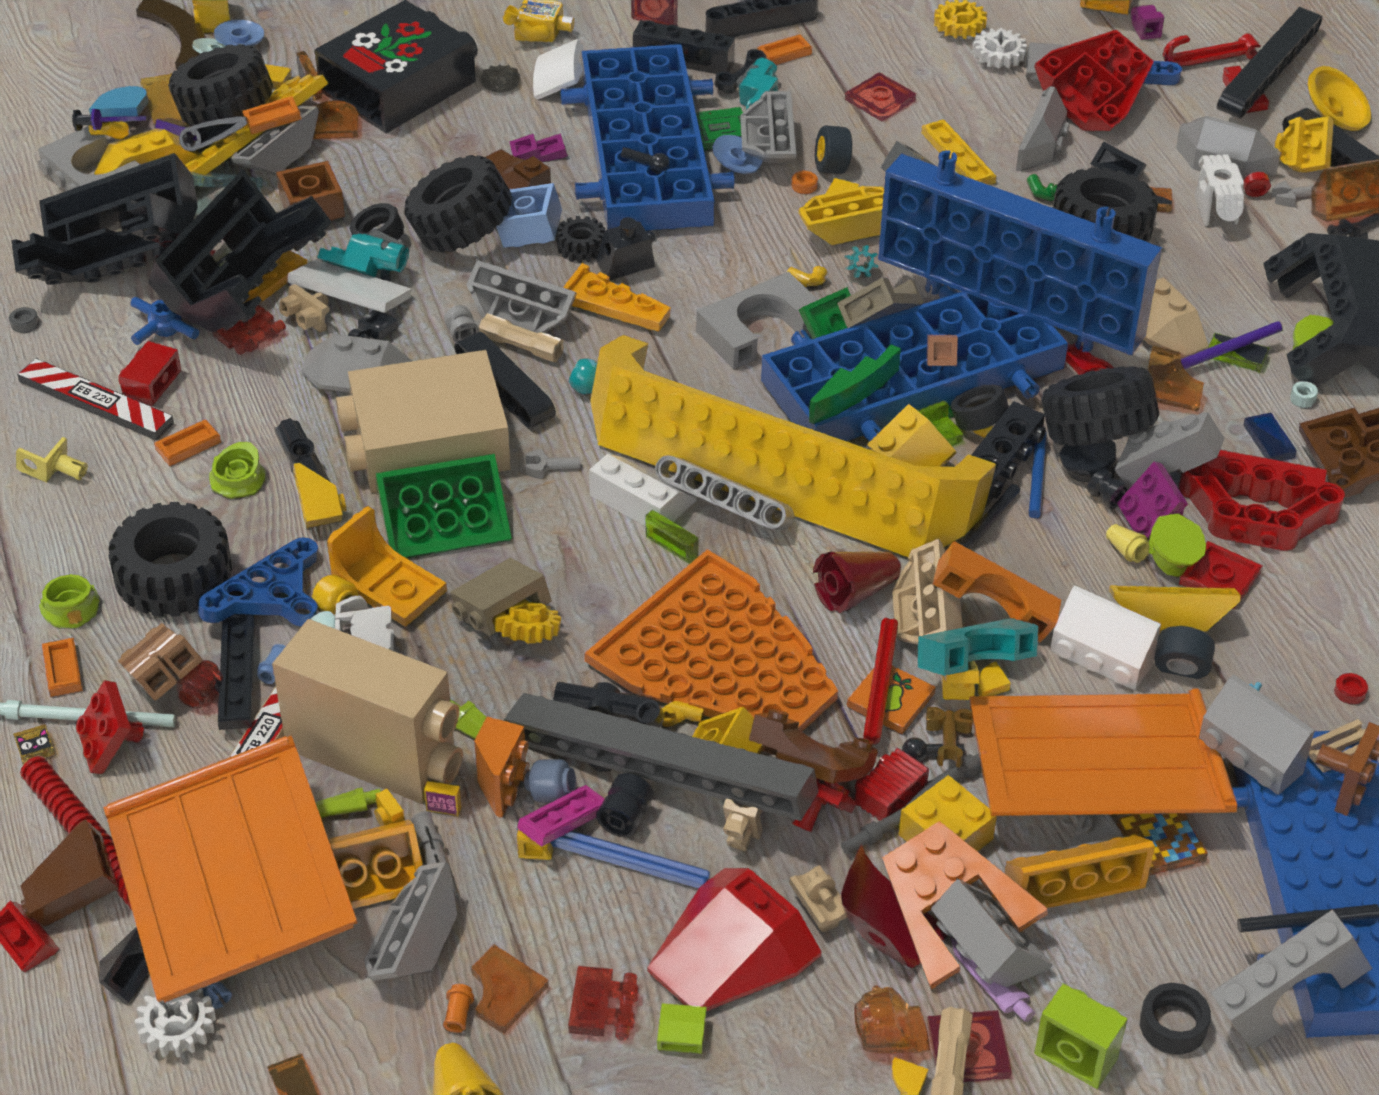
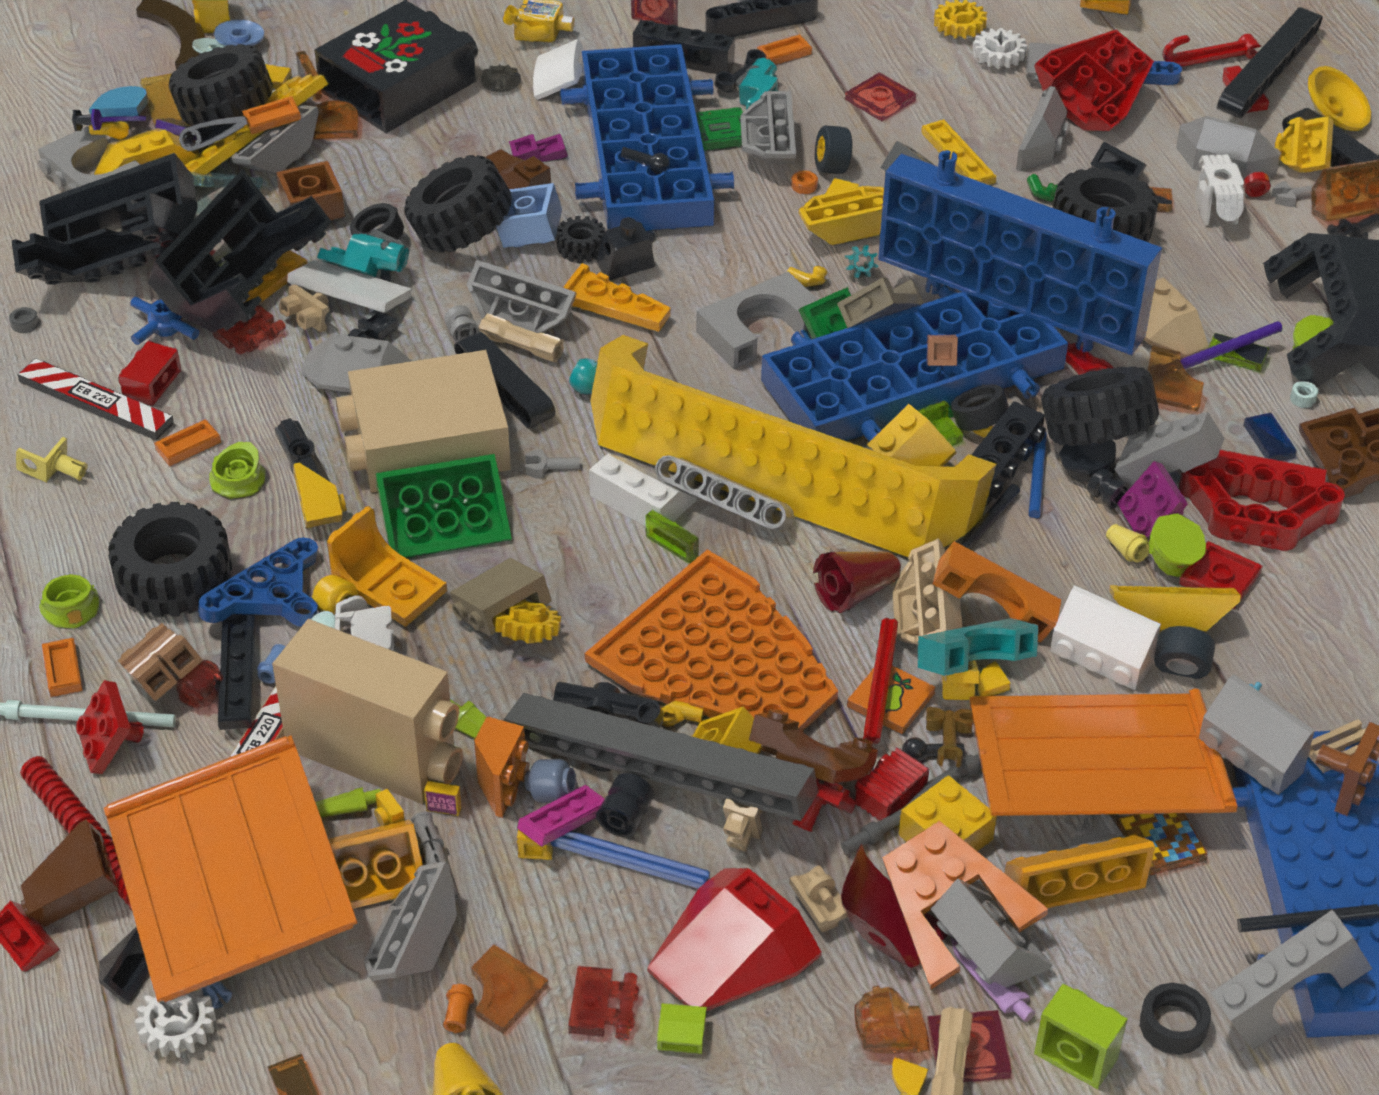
(34, 743): tile -> none
(729, 153): medium blue dish -> none
(852, 387): green slope -> none
(1147, 17): magenta leg -> none
(1351, 688): red tile -> none

